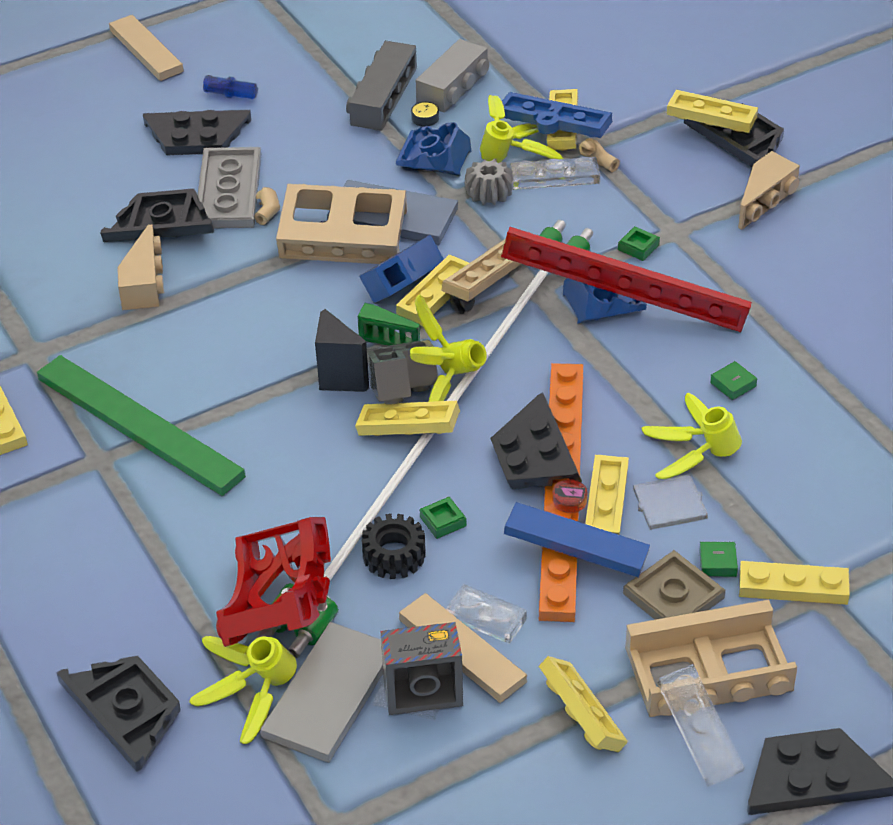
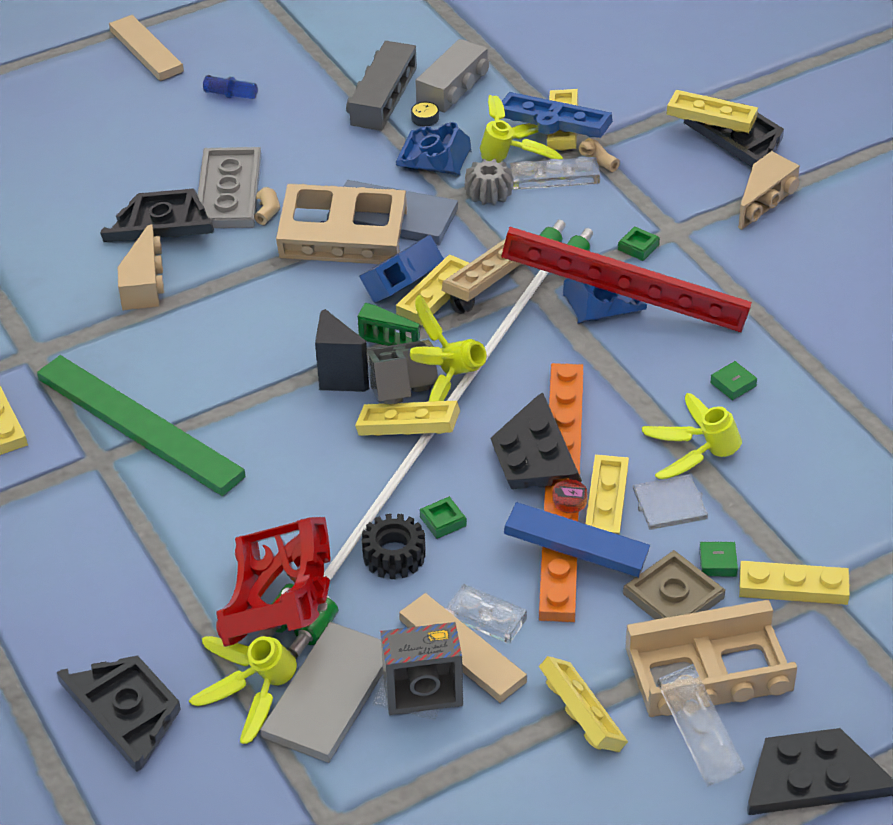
(193, 131): black wing -> none

